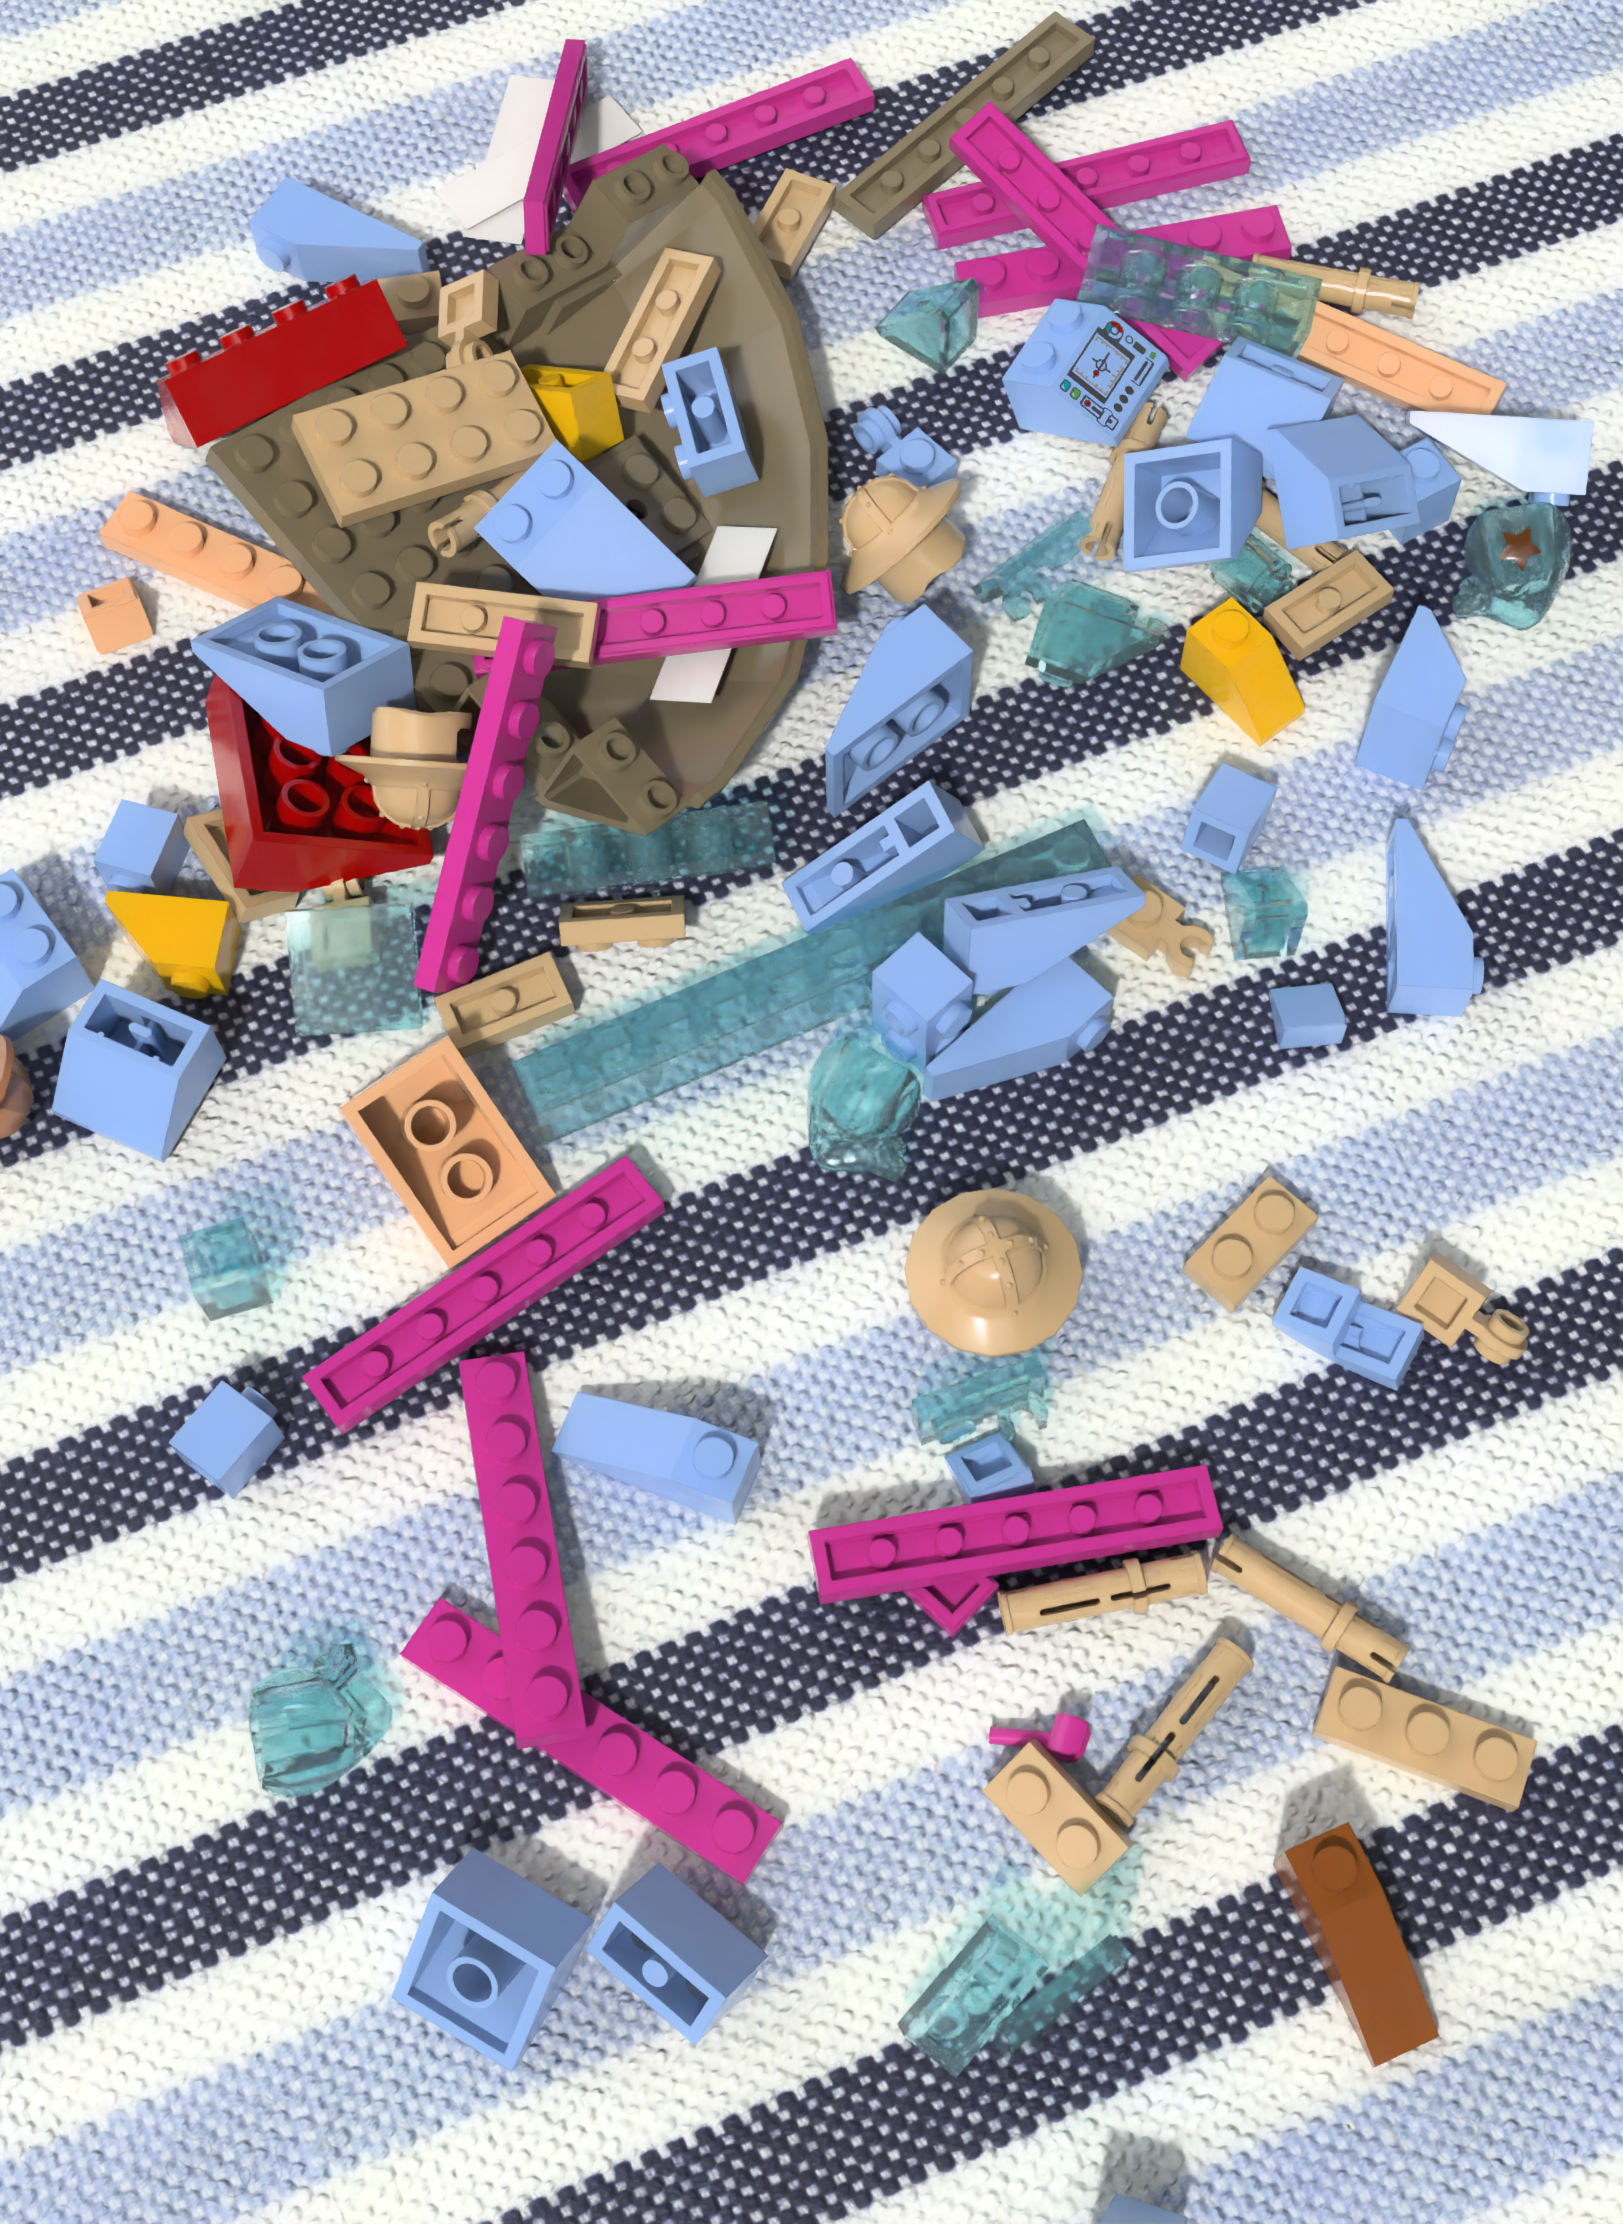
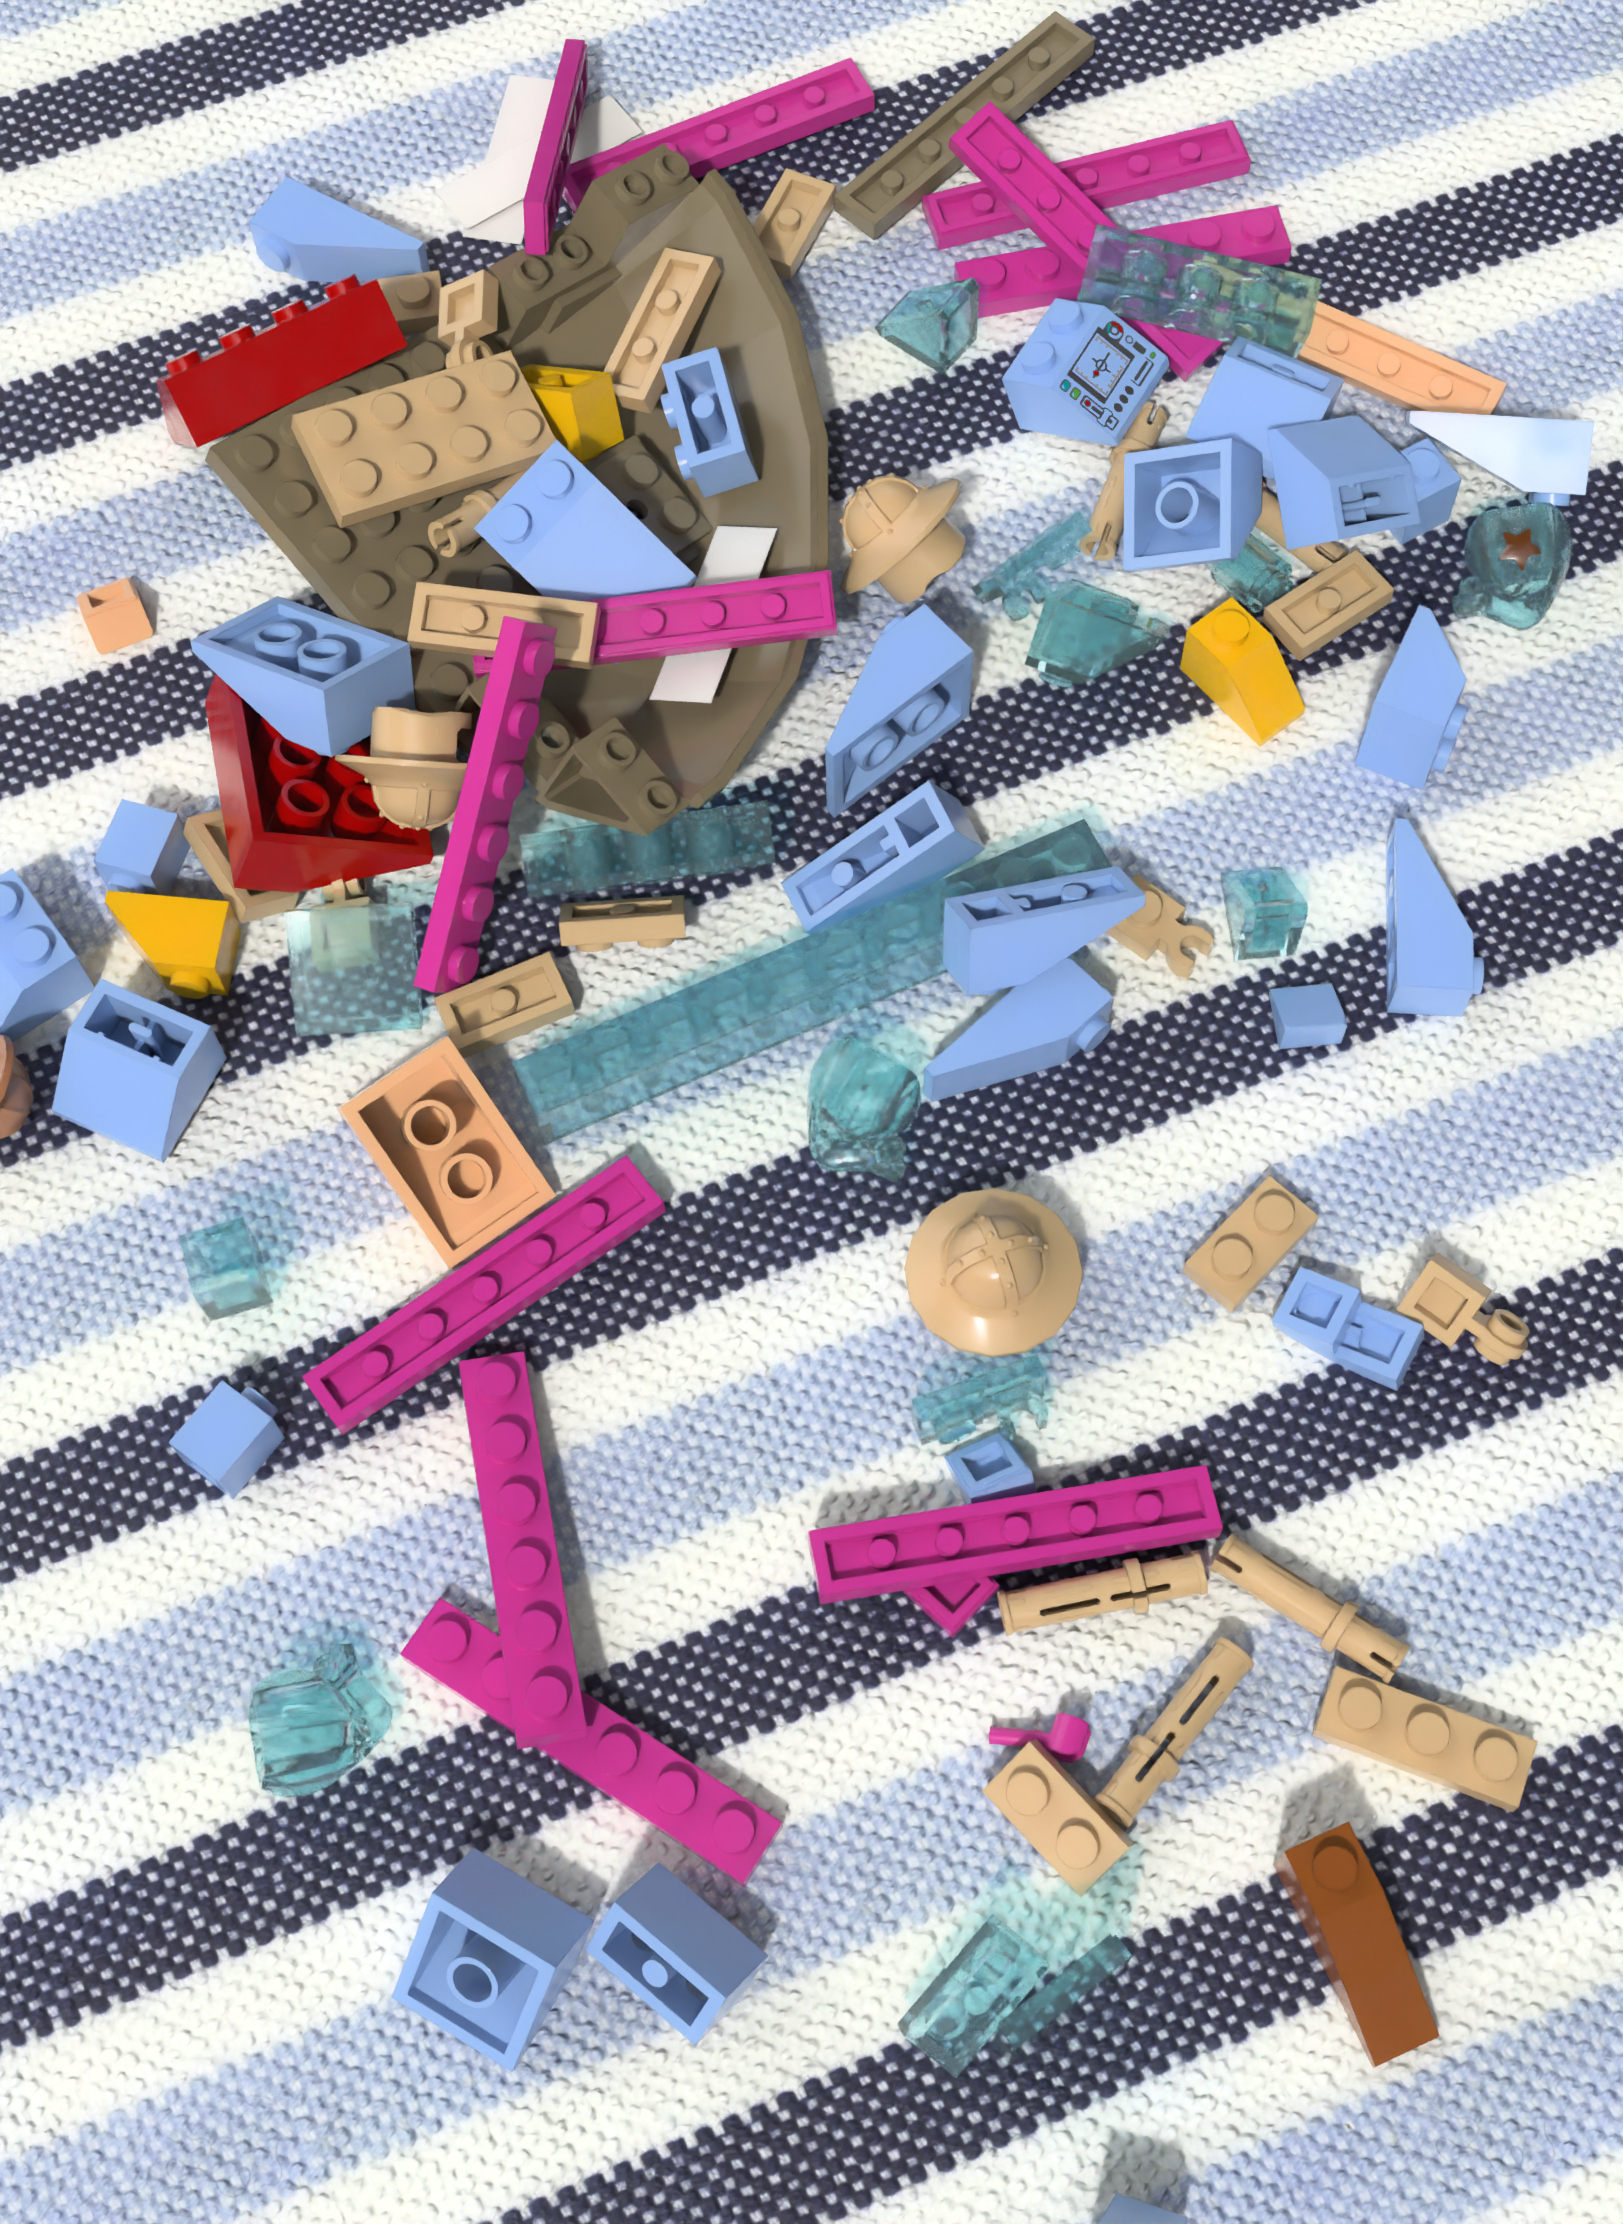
(204, 555): light nougat plate -> none
(661, 1454): light blue slope -> none
(912, 458): light blue plate -> none
(920, 1002): light blue brick -> none
(1228, 818): light blue brick -> none
(1354, 289): tan pin -> none

